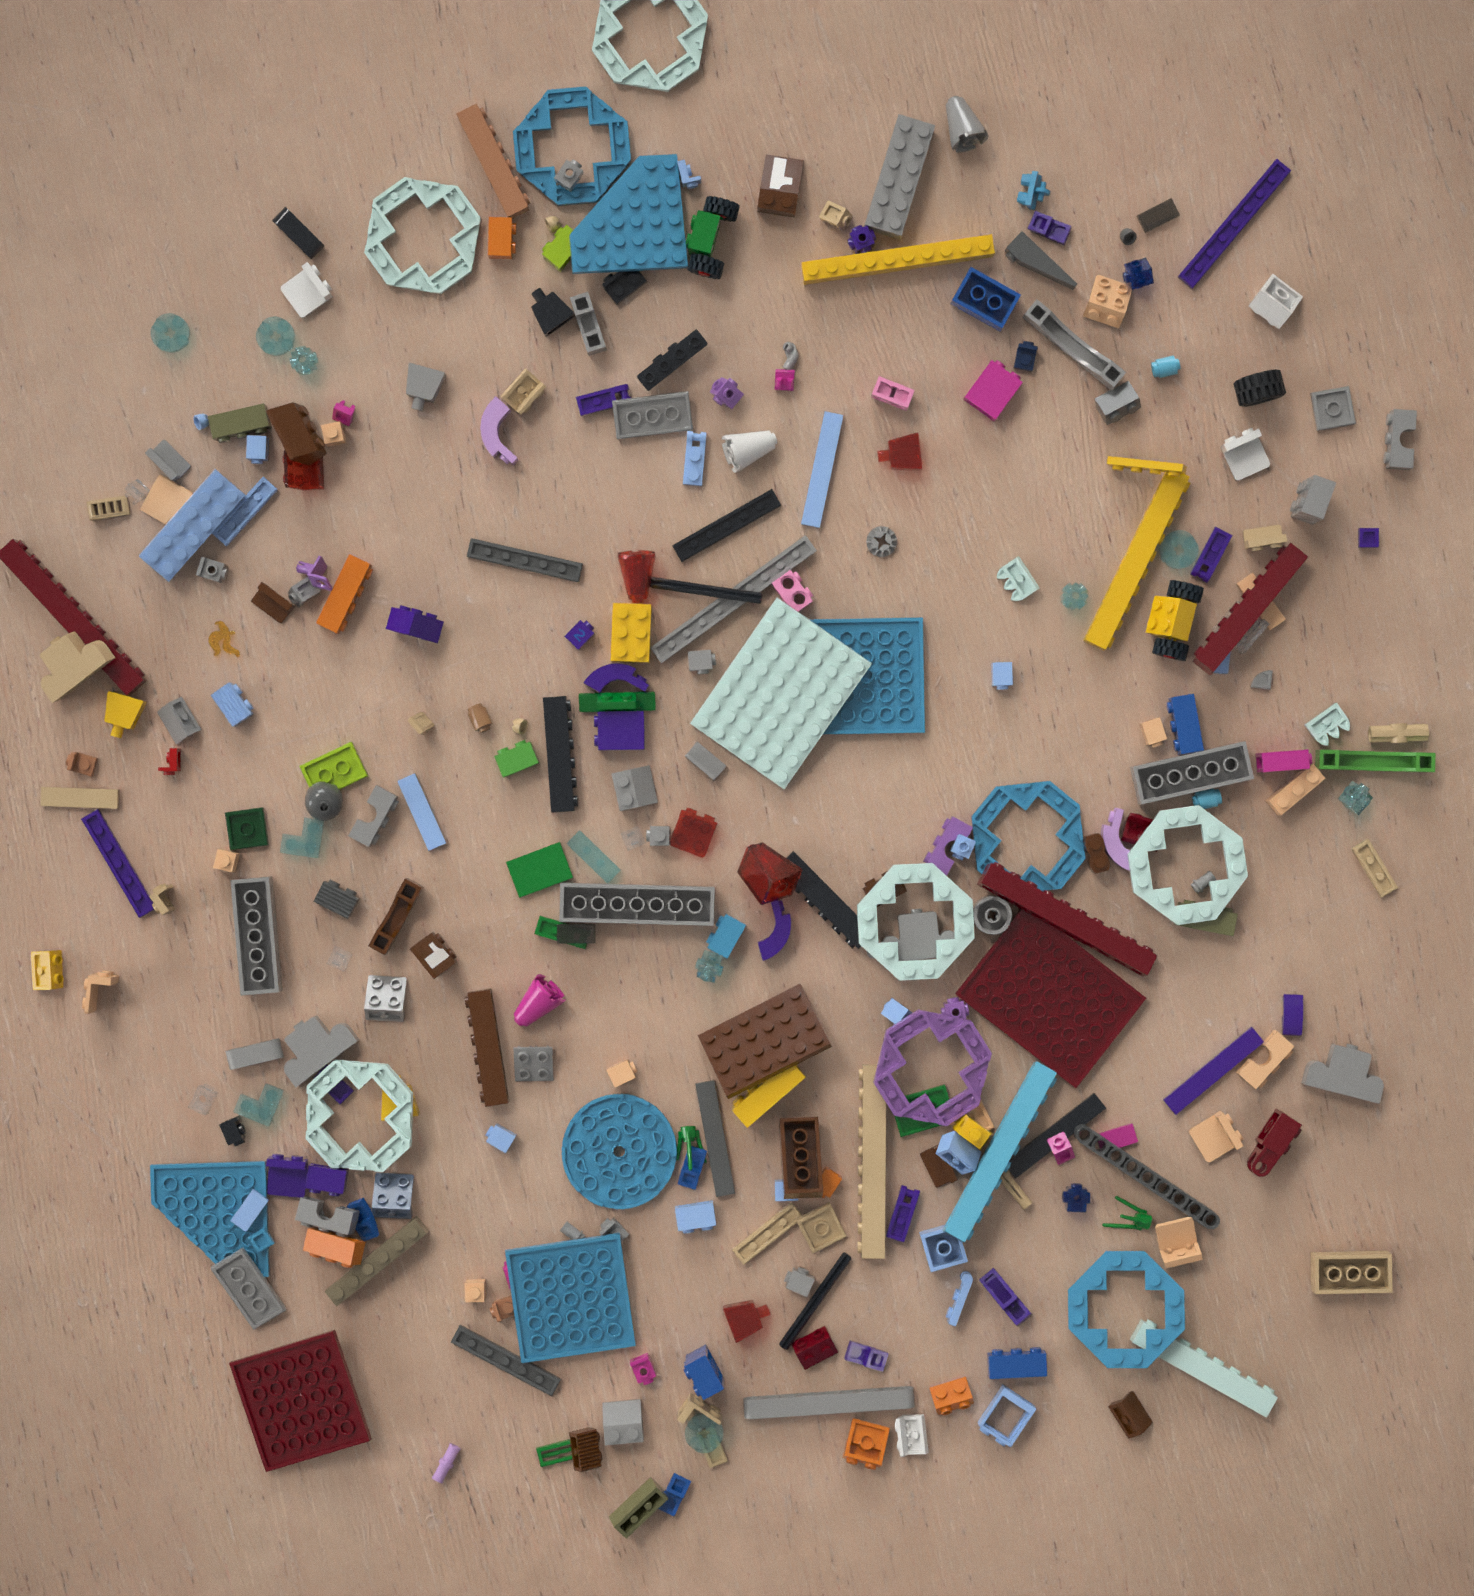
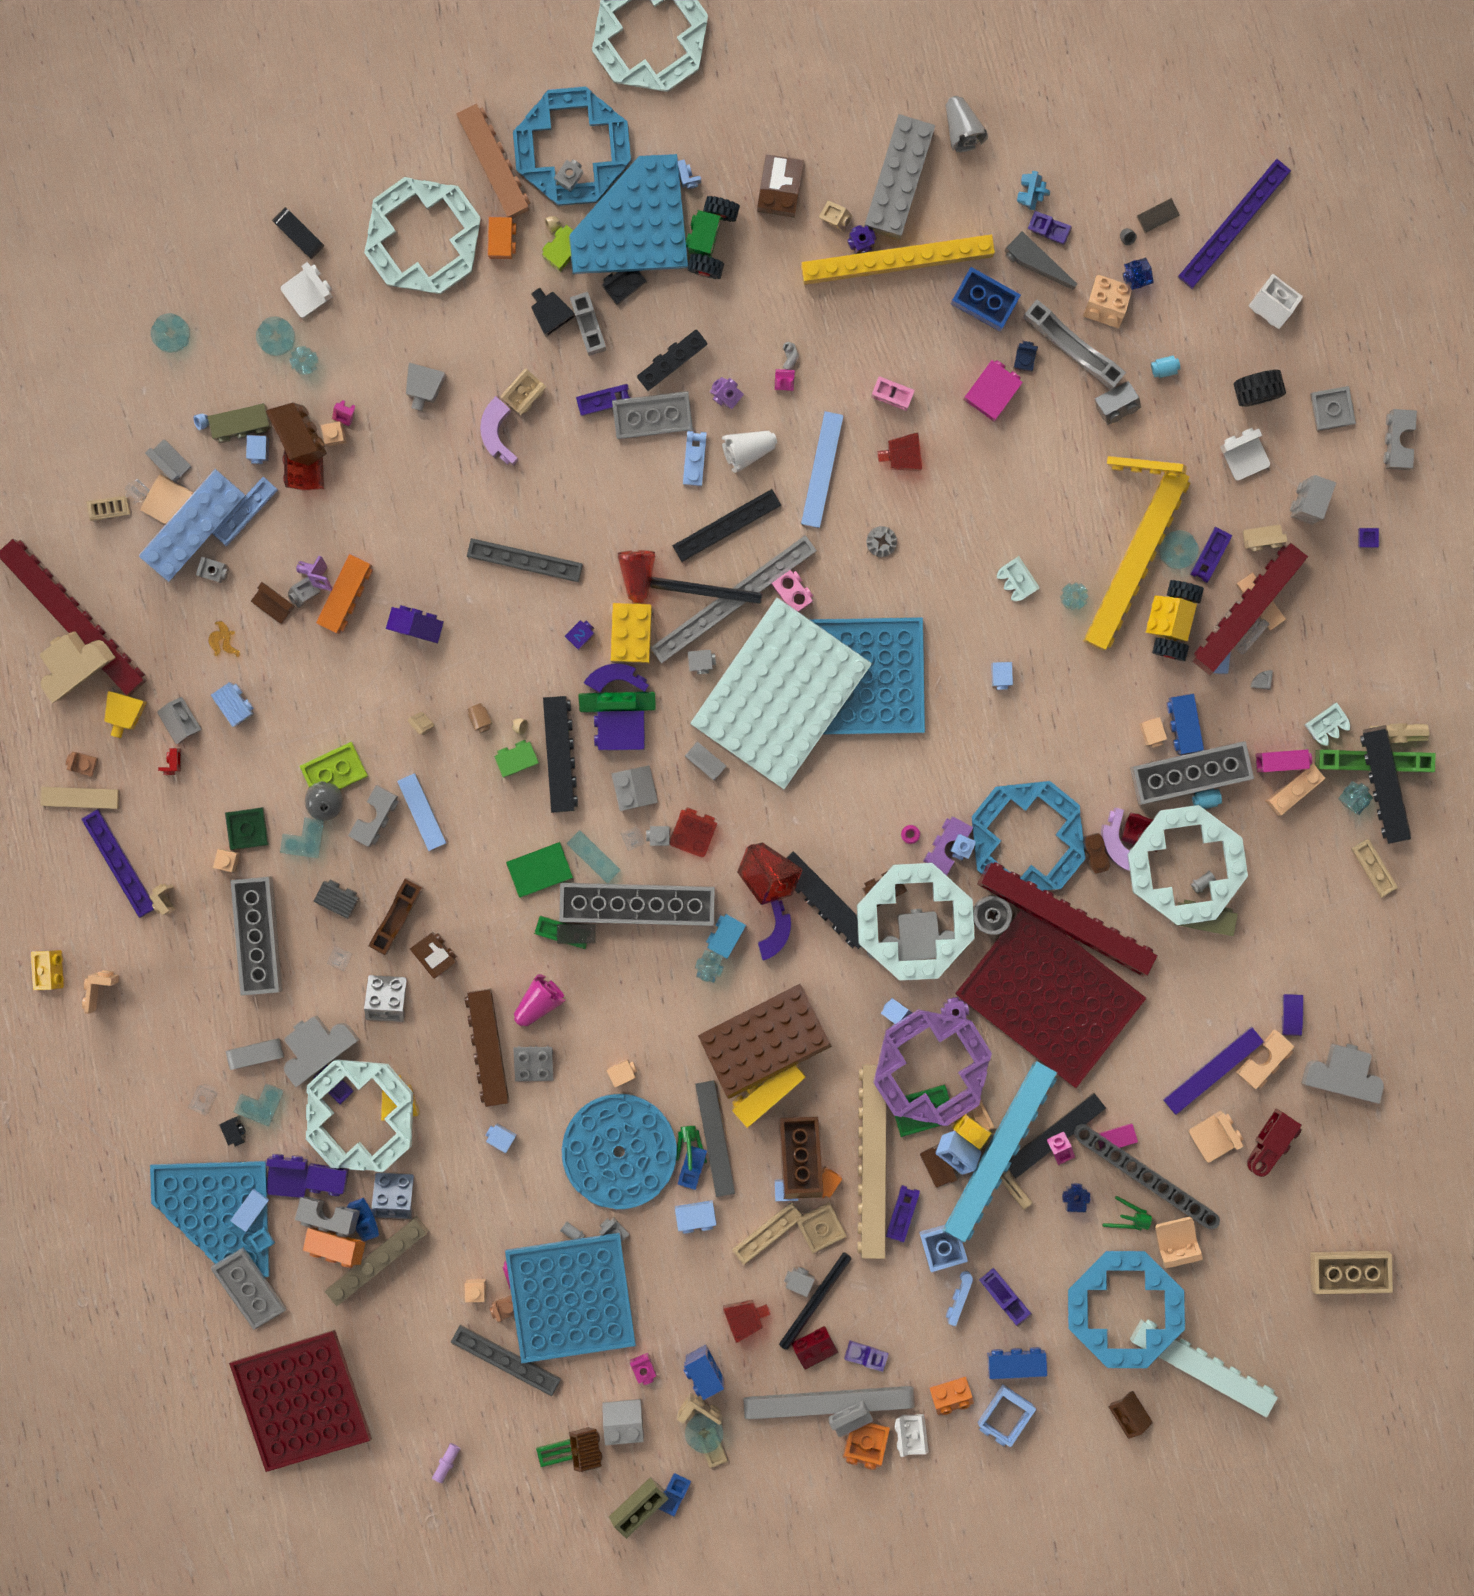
(850, 1419): none -> light grey panel
(916, 834): none -> dark pink plate
(1386, 783): none -> black brick

